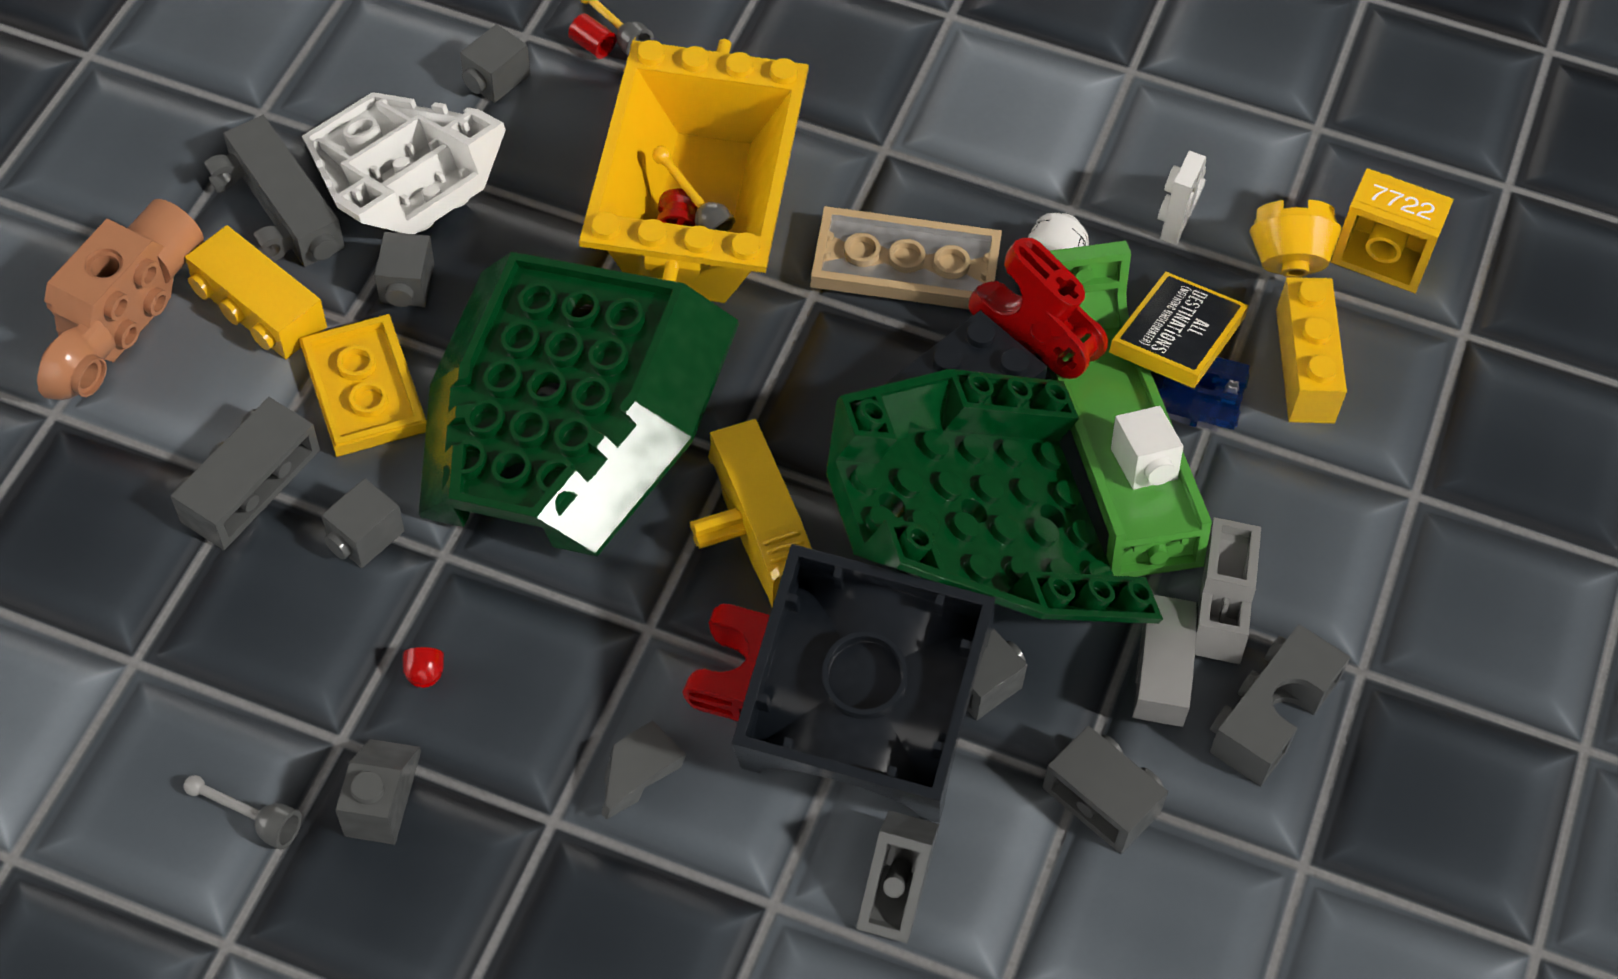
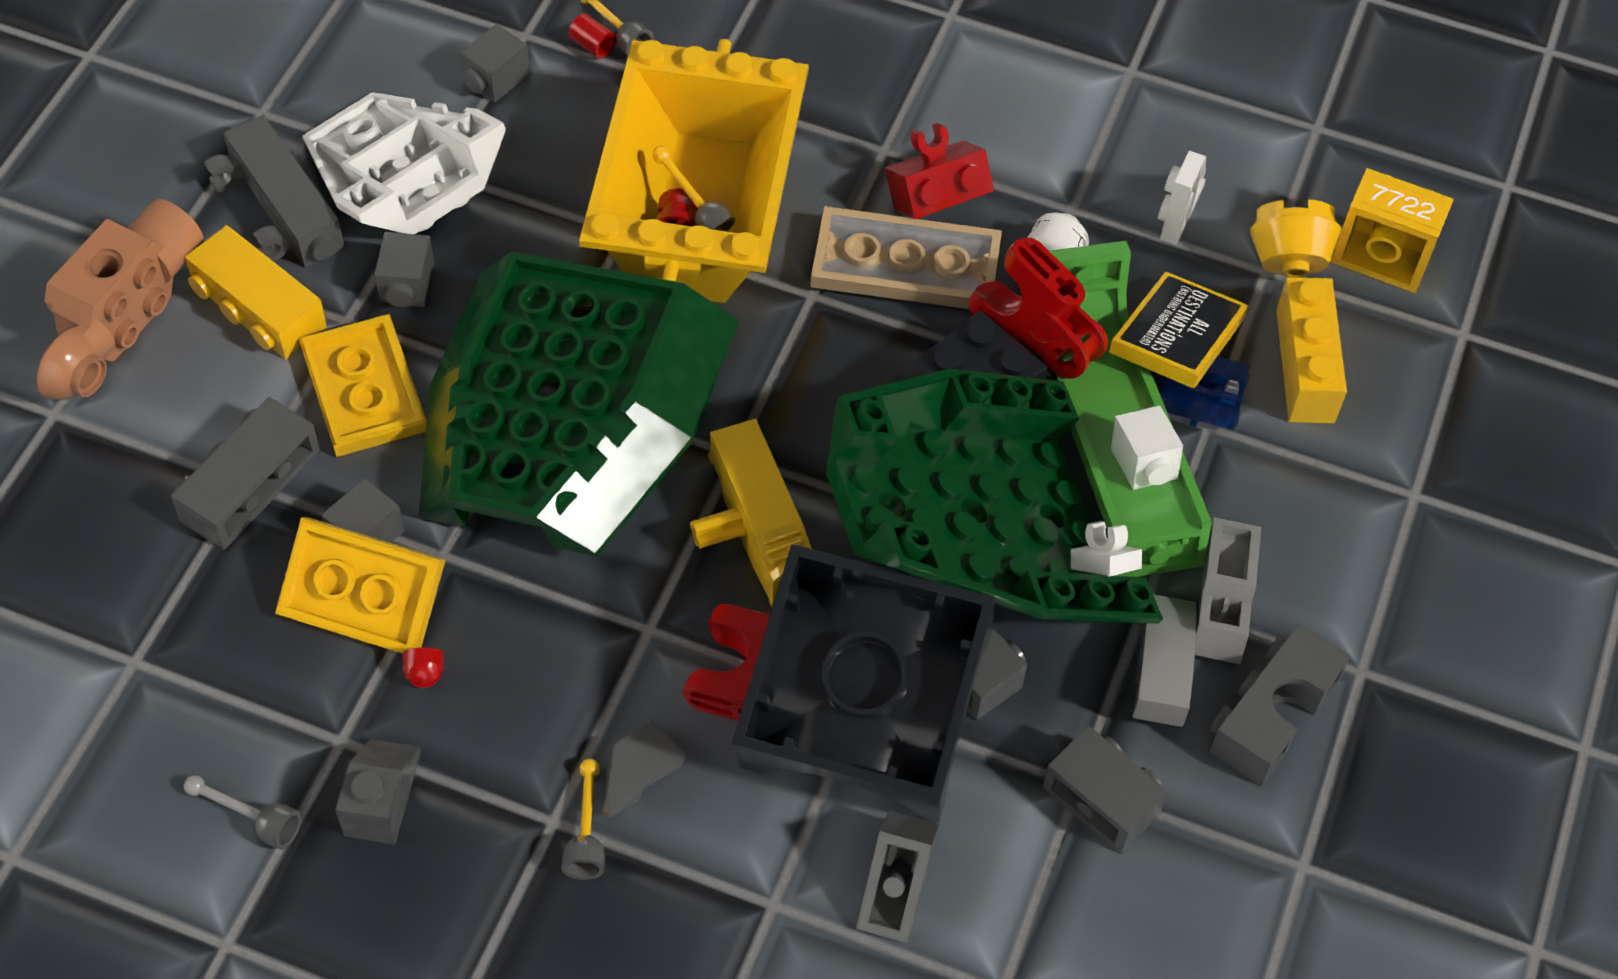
(359, 586): none -> yellow tile
(584, 854): none -> dark grey hinge
(939, 176): none -> red brick
(1106, 555): none -> white tile

